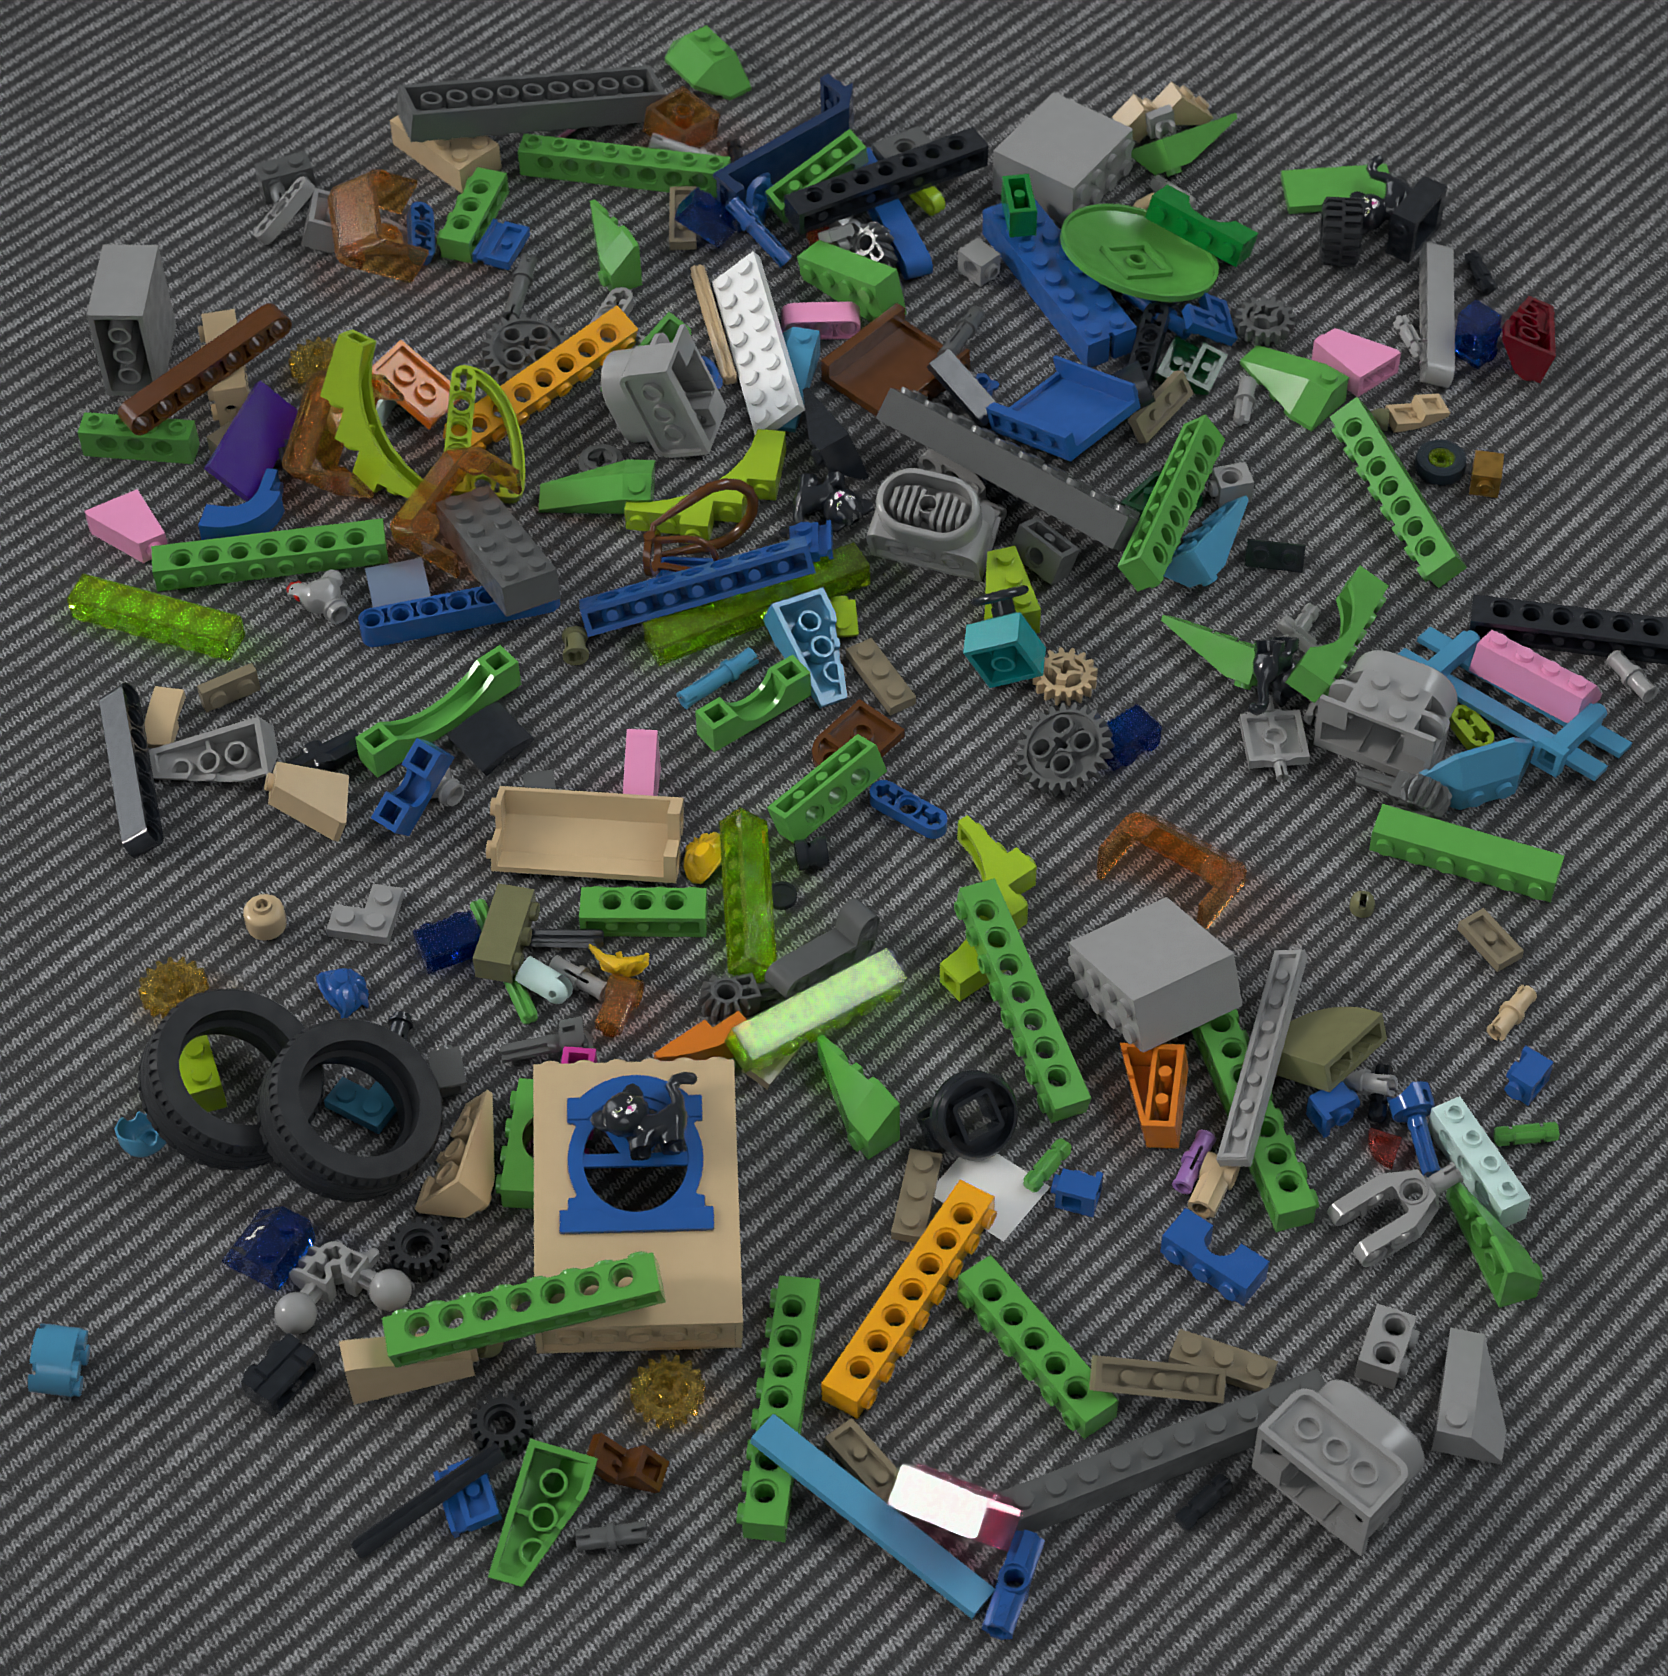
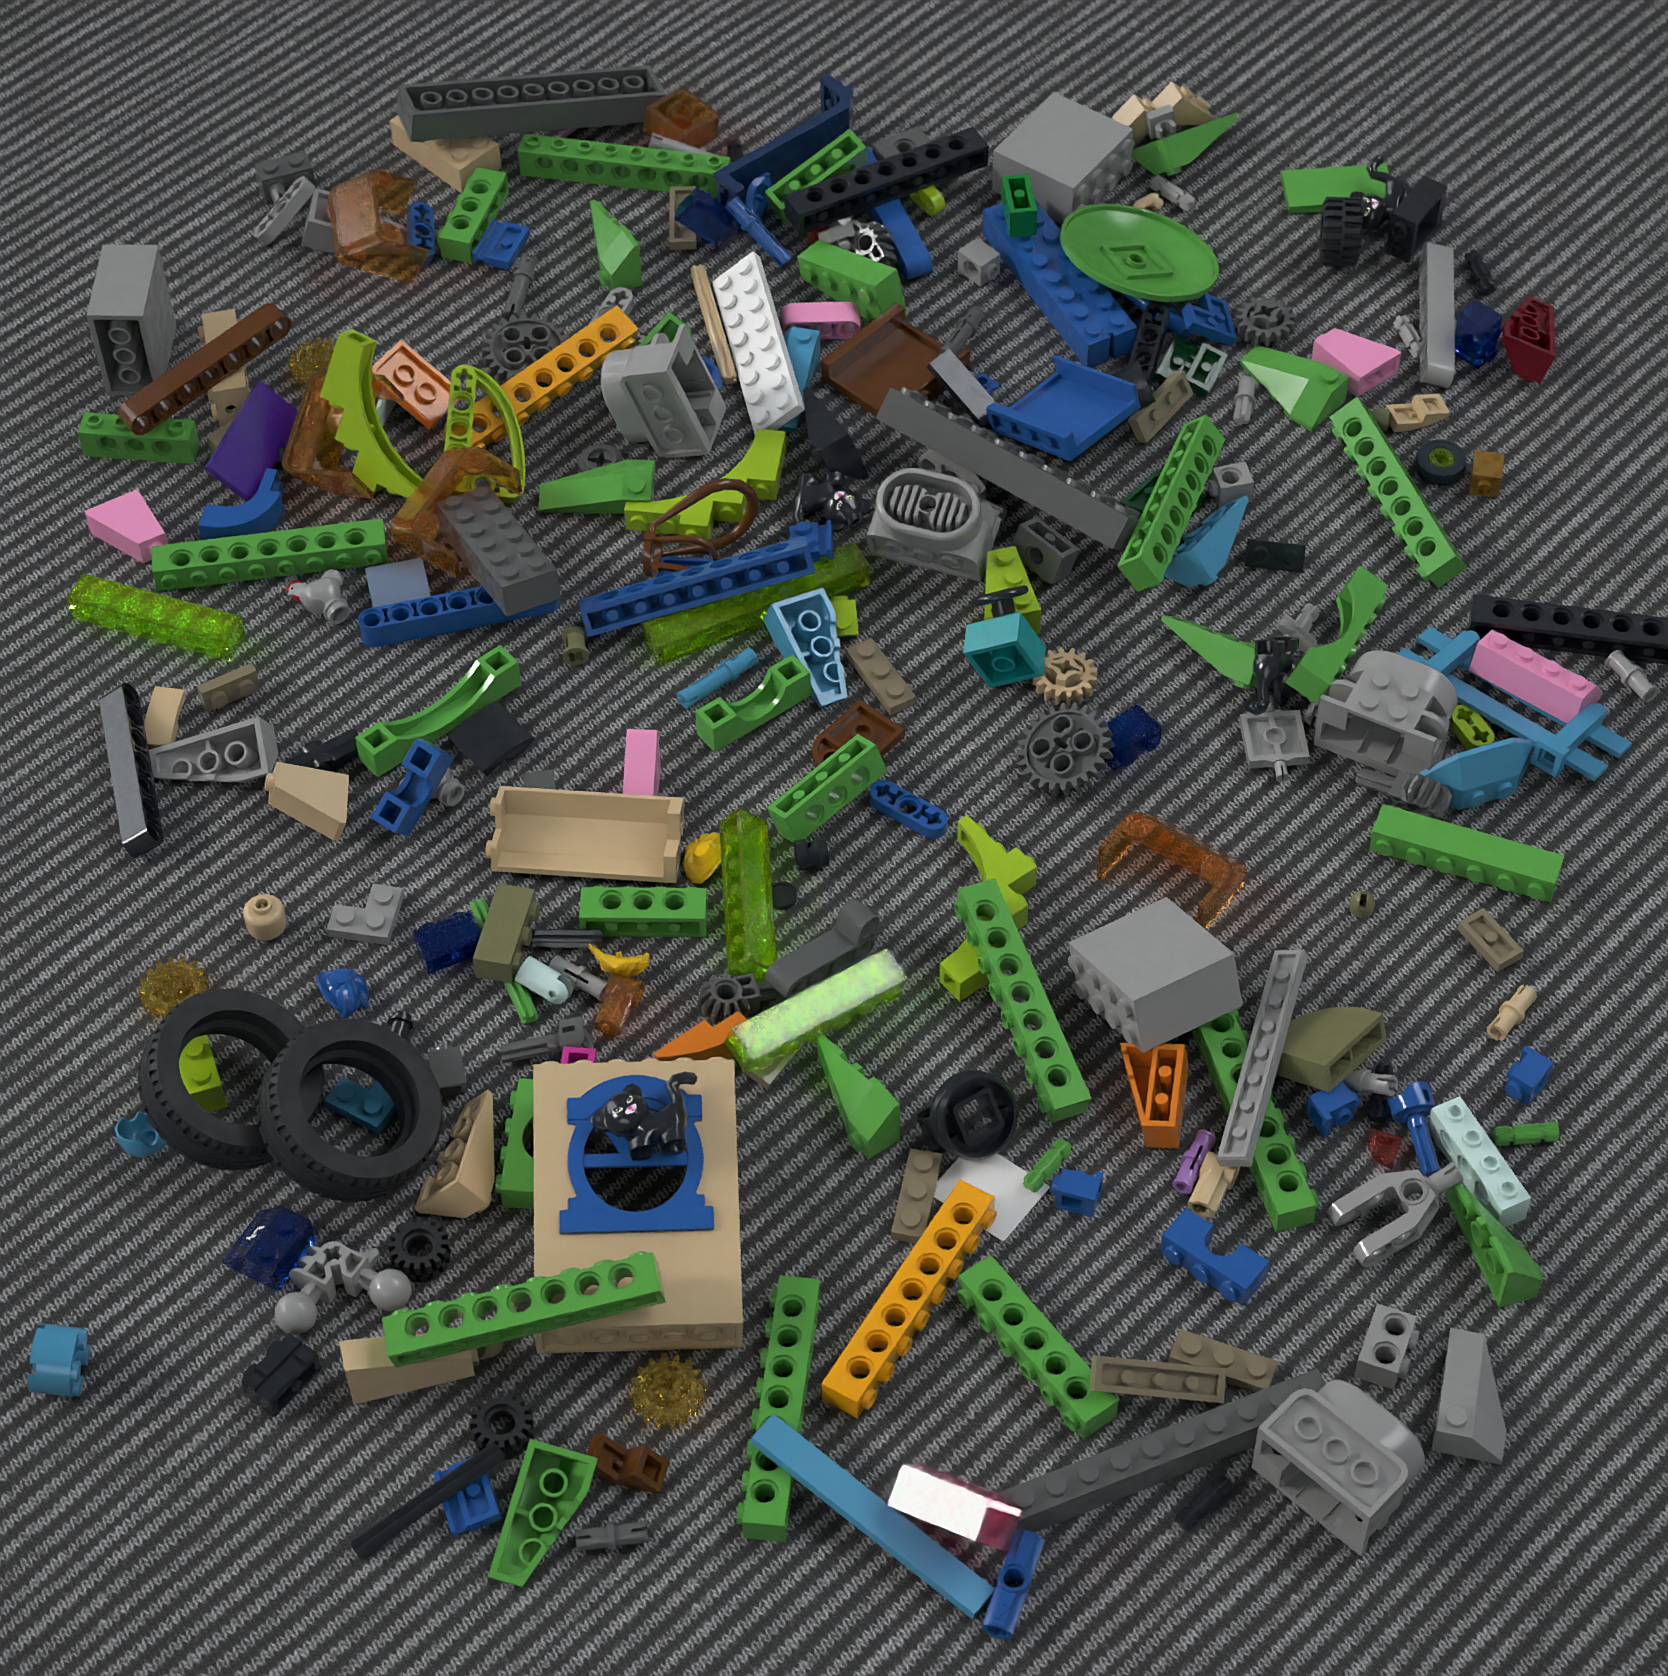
(708, 64): bright green wedge -> none
(863, 1459): dark tan plate -> none
(1224, 240): green arch -> none

